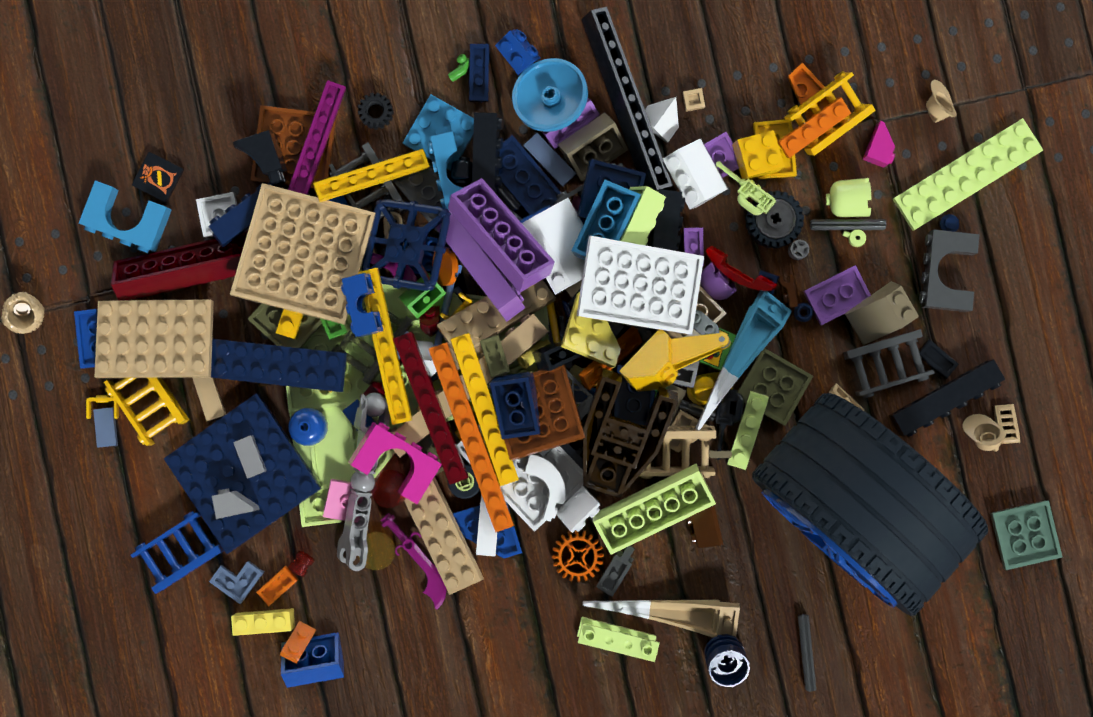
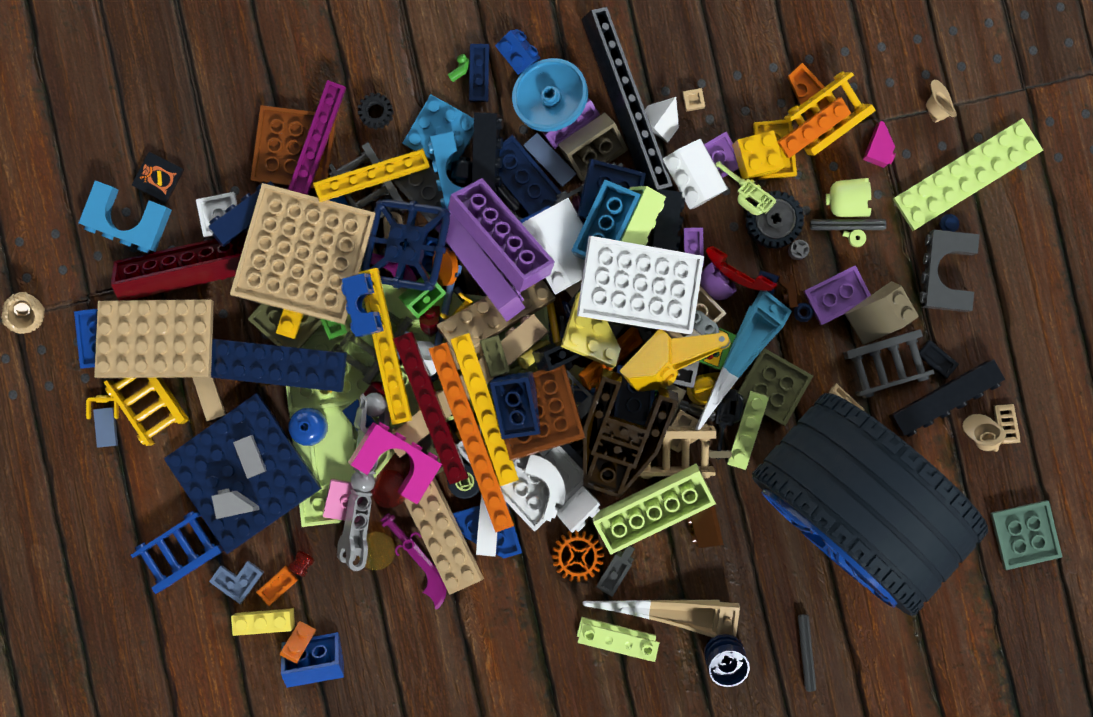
(266, 153): black hips -> none

